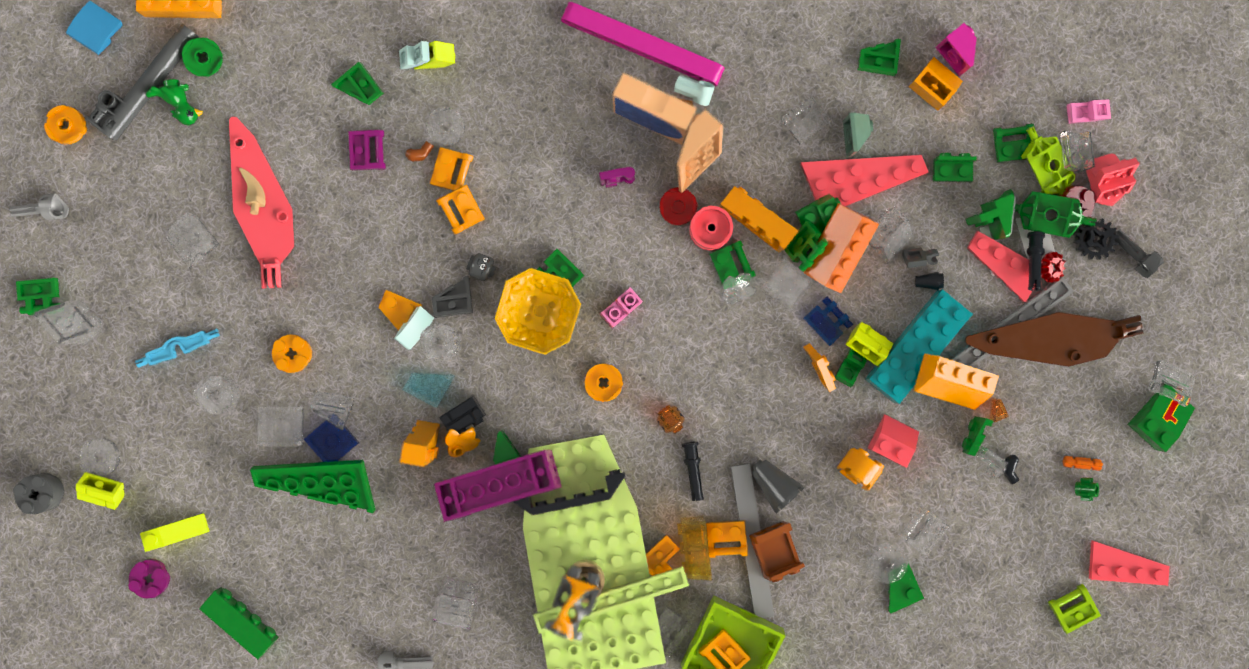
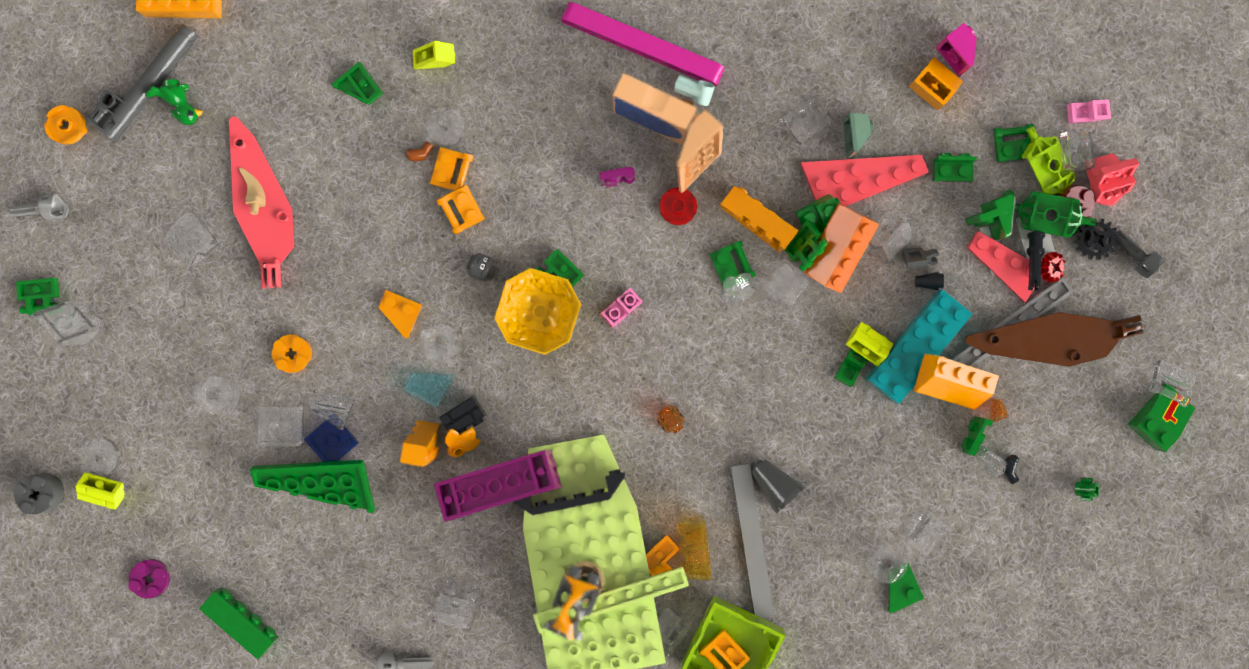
(93, 27): dark azure slope -> none
(168, 350): medium azure piece -> none
(174, 532): neon yellow slope -> none
(191, 60): green plate -> none
(360, 150): magenta plate -> none
(411, 330): light aqua slope -> none
(414, 55): light aqua slope -> none
(454, 300): dark grey wing -> none
(504, 449): green slope -> none
(602, 393): light orange plate -> none
(692, 461): black pin -> none
(713, 239): coral wheel -> none
(727, 532): light orange plate -> none
(776, 551): dark orange panel -> none
(820, 365): light orange wing -> none
(823, 325): clear blue plate -> none
(860, 468): light orange brick -> none
(880, 59): green wing -> none
(894, 441): coral slope -> none
(1078, 614): lime plate -> none
(1082, 463): orange axle -> none
(1121, 566): coral wing -> none

